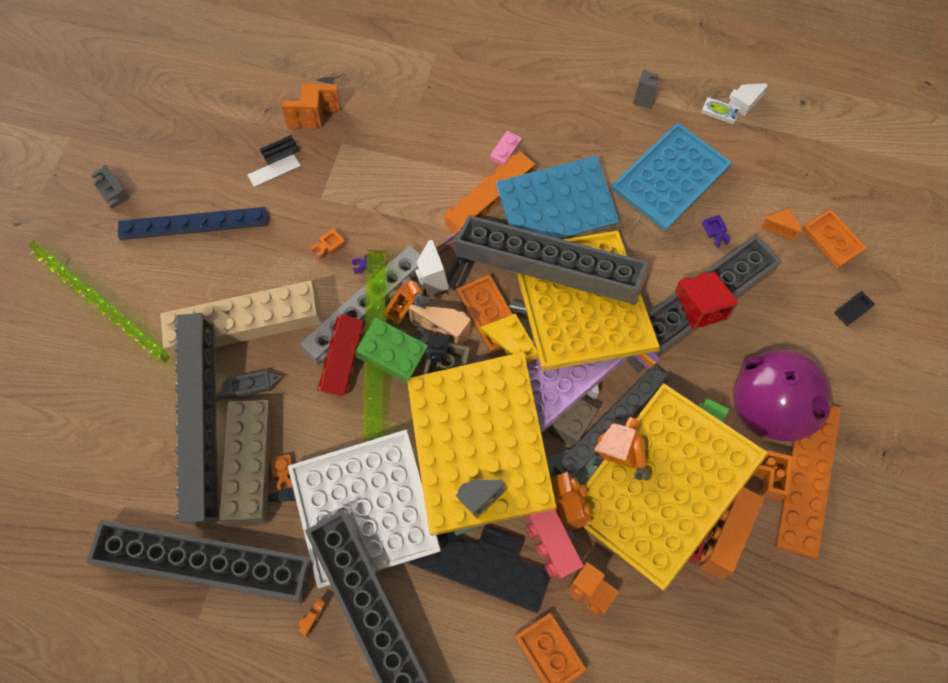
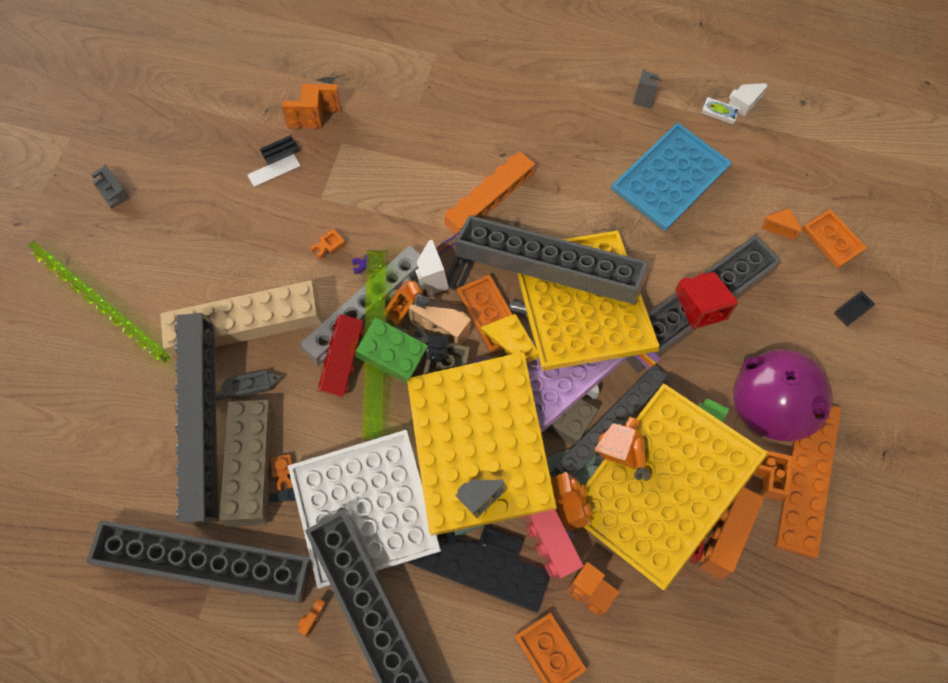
(192, 223): dark blue plate -> none
(505, 148): bright pink plate -> none
(559, 199): dark azure plate -> none
(716, 228): dark purple plate -> none

